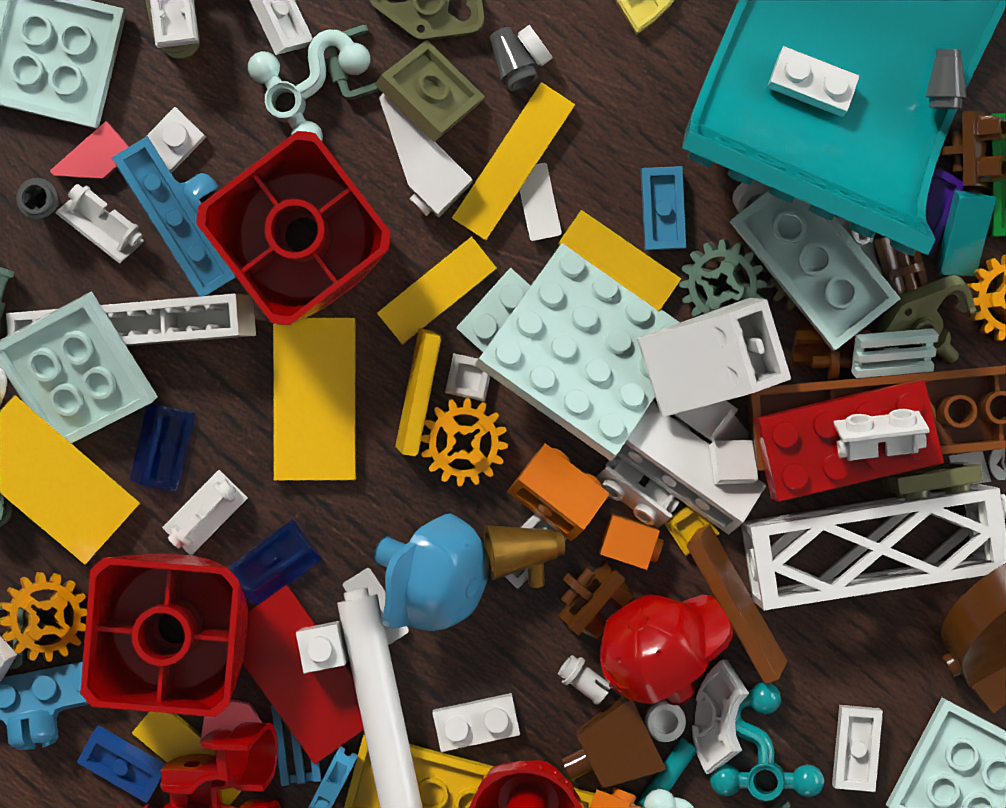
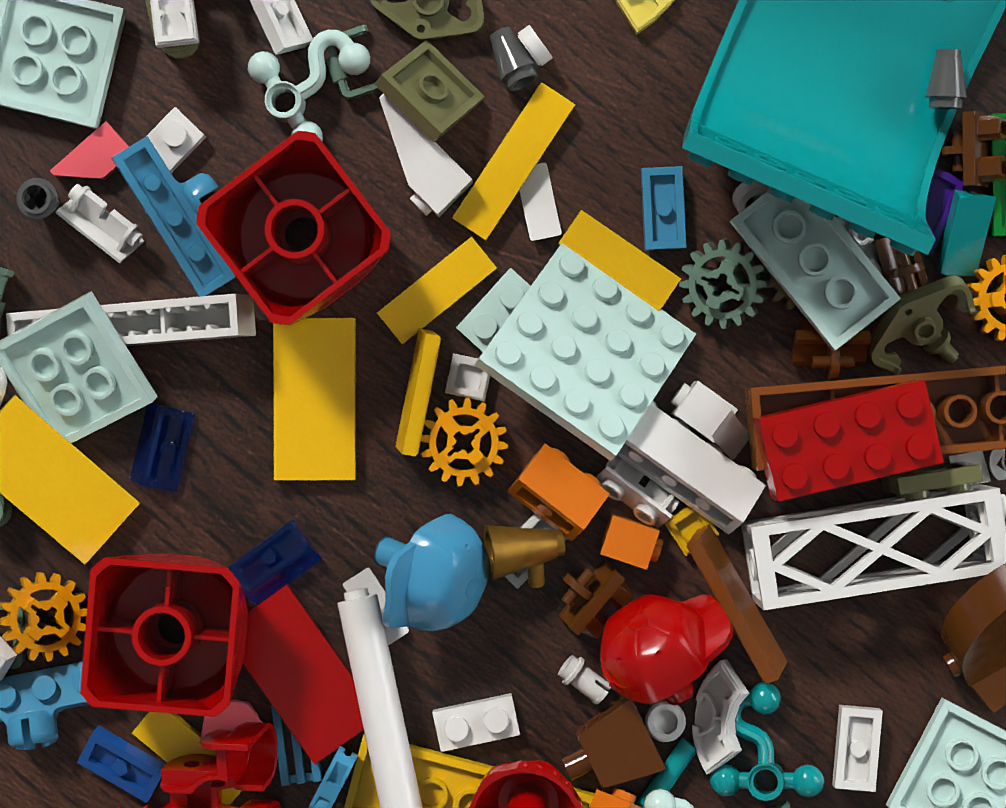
(204, 513): white hinge -> none
(322, 646): white brick -> none
(714, 357): white slope -> none
(733, 462): white tile -> none
(813, 81): white plate -> none
(894, 360): light aqua tile -> none
(900, 430): white hinge -> none

